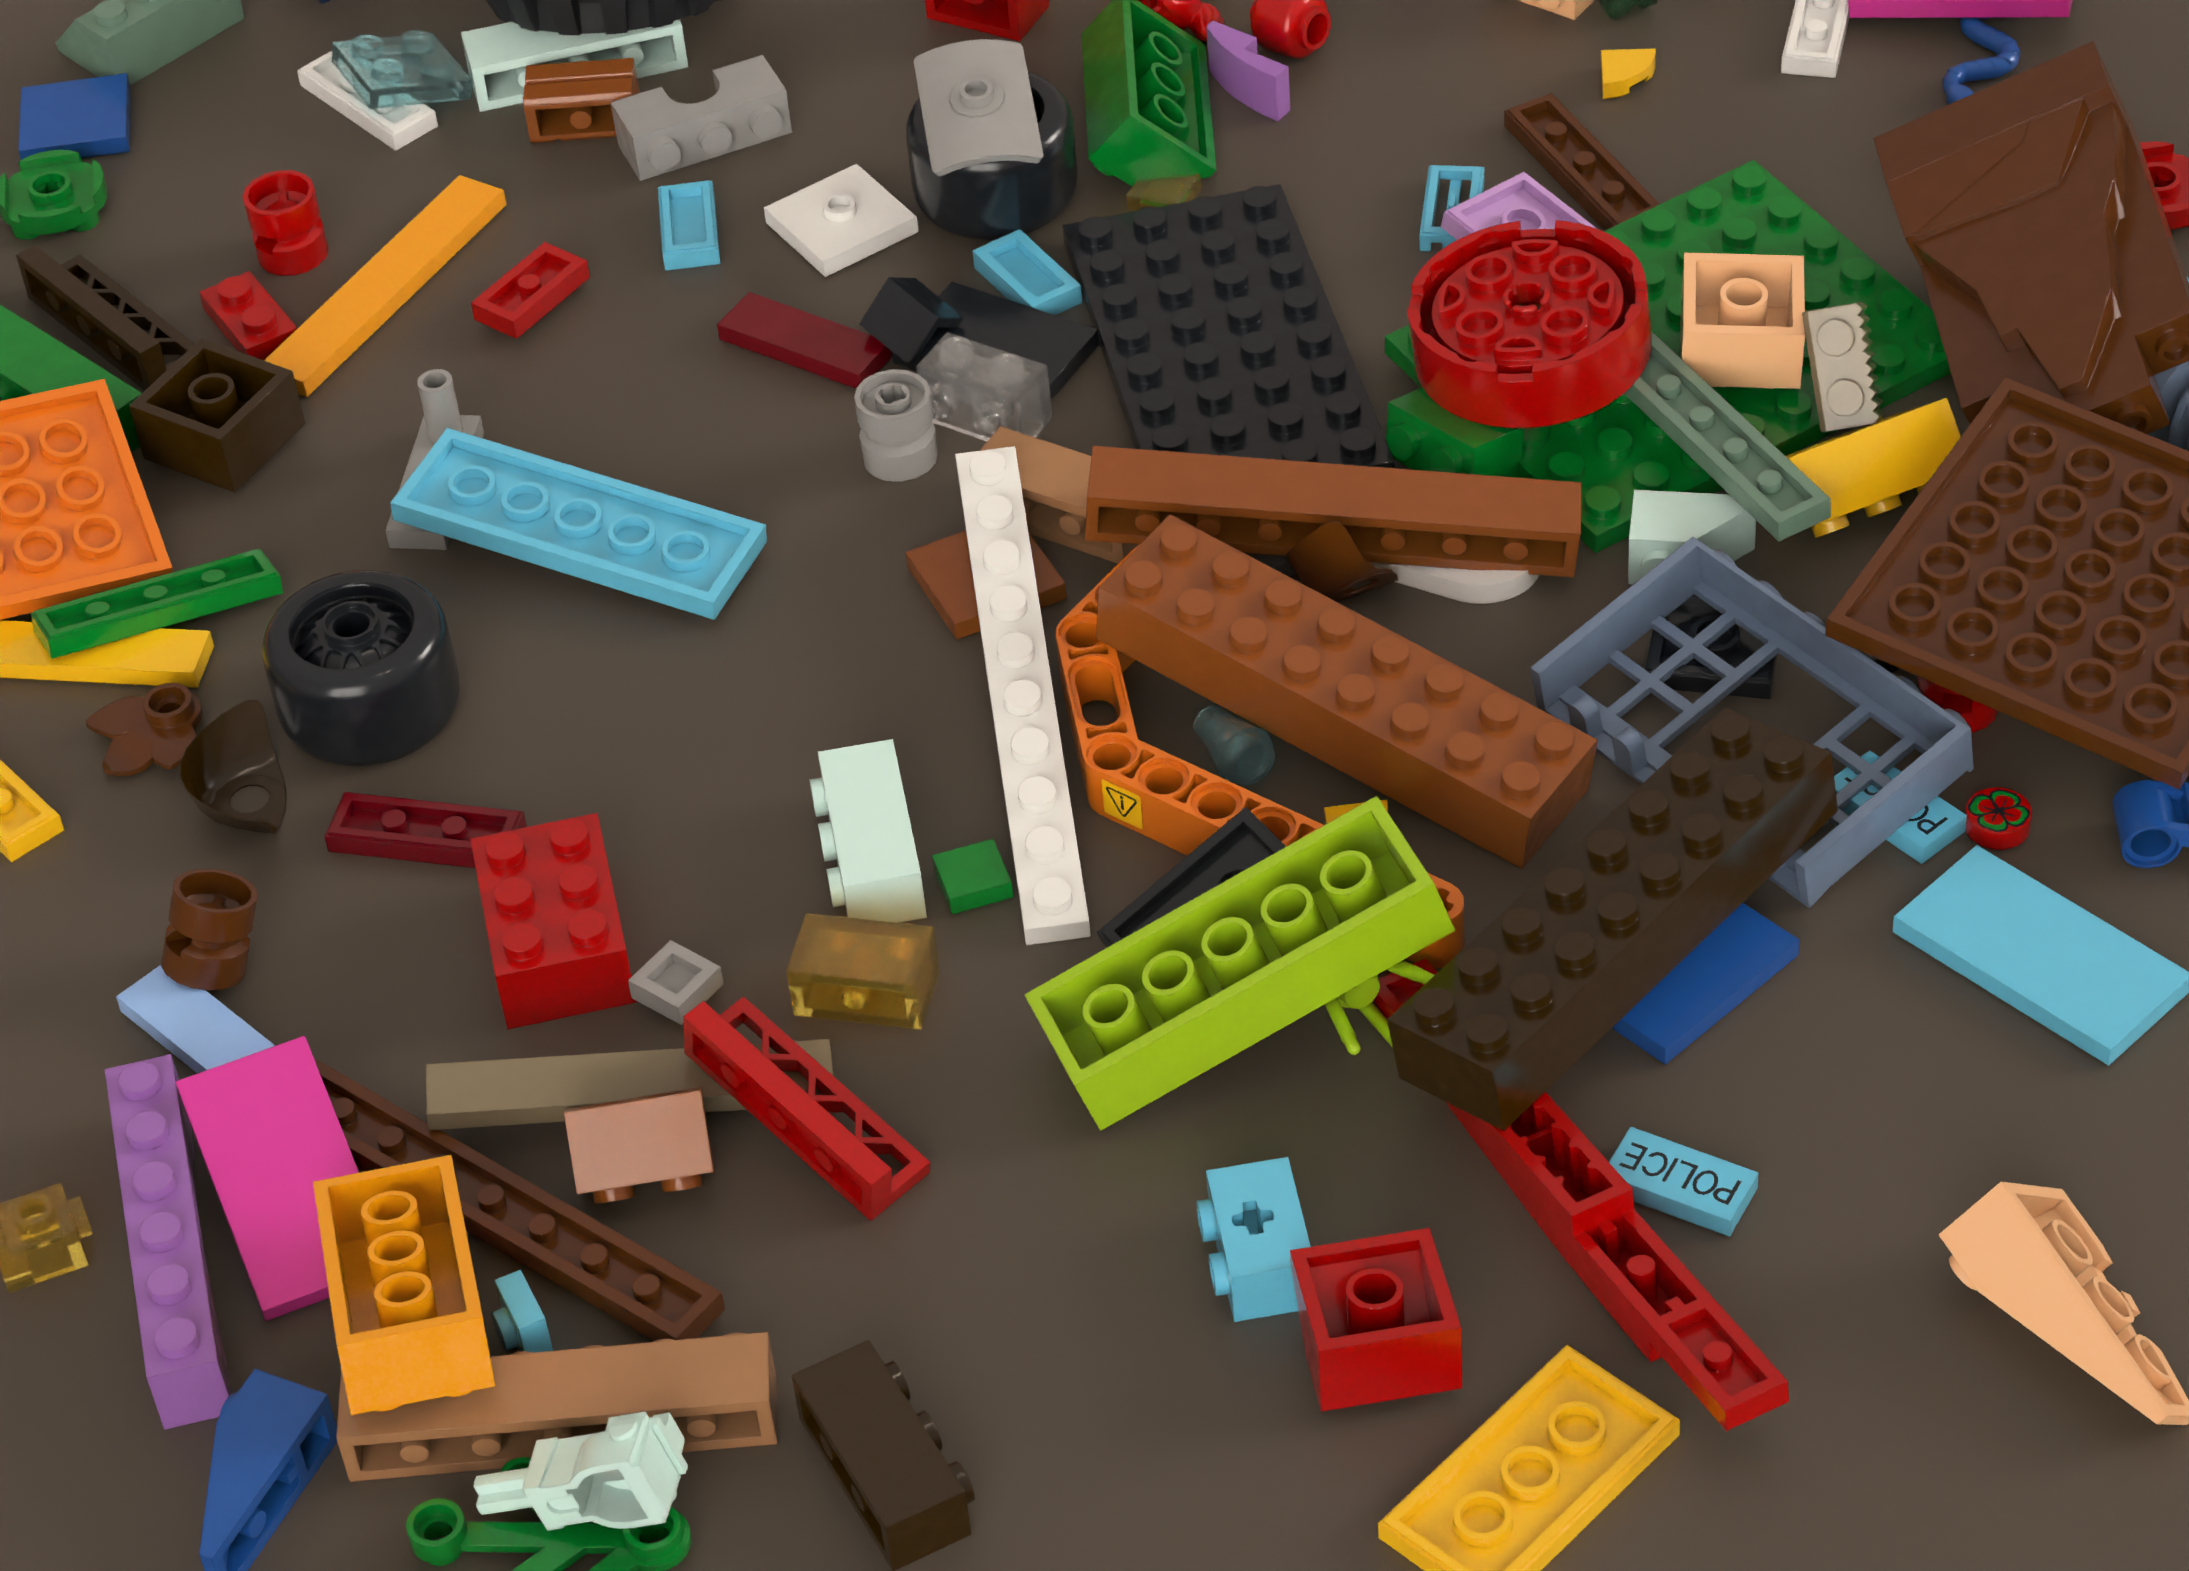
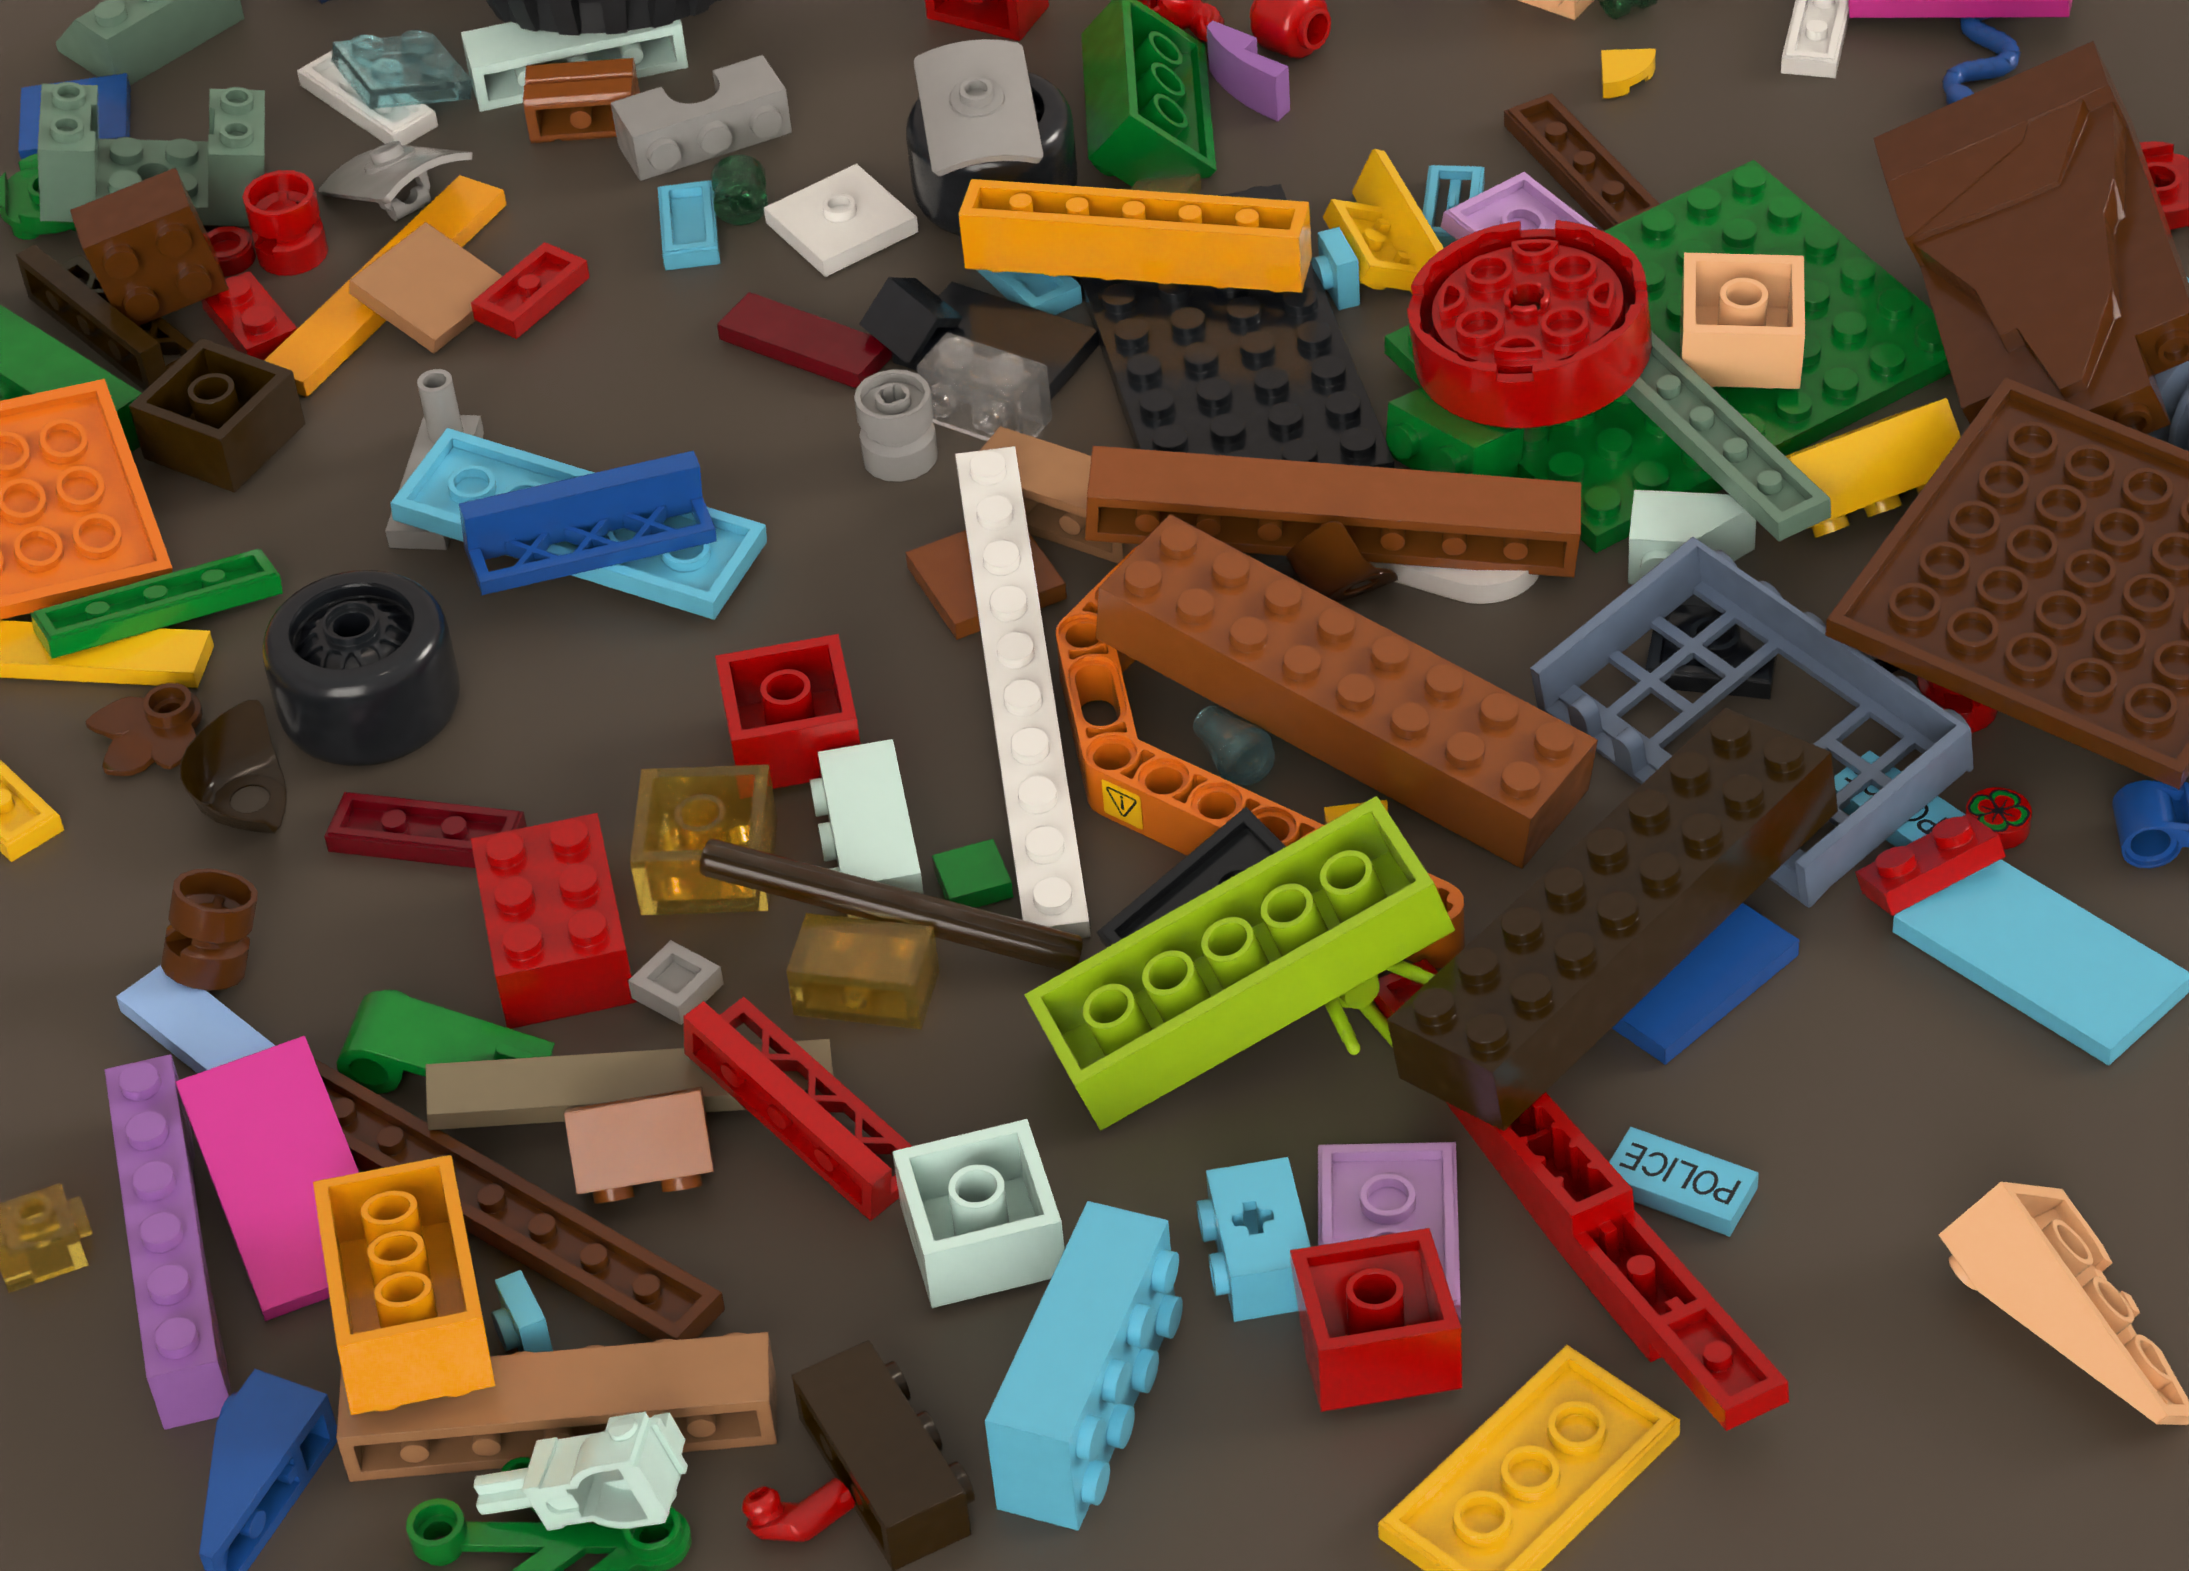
(82, 168): none -> sand green plate
(149, 248): none -> reddish brown brick
(233, 249): none -> red tile
(385, 171): none -> light grey shield
(405, 1034): none -> green door
(424, 286): none -> medium nougat tile
(582, 514): none -> blue fence
(676, 819): none -> clear yellow brick
(729, 181): none -> clear green wheel
(788, 706): none -> red brick
(793, 1520): none -> red arm
(890, 904): none -> dark brown axle
(979, 1212): none -> light aqua brick
(1083, 1366): none -> medium azure brick
(1136, 235): none -> light orange brick
(1337, 268): none -> medium azure plate
(1384, 227): none -> yellow bracket
(1391, 1191): none -> lavender tile
(1842, 366): brick -> none
(1930, 863): none -> red plate

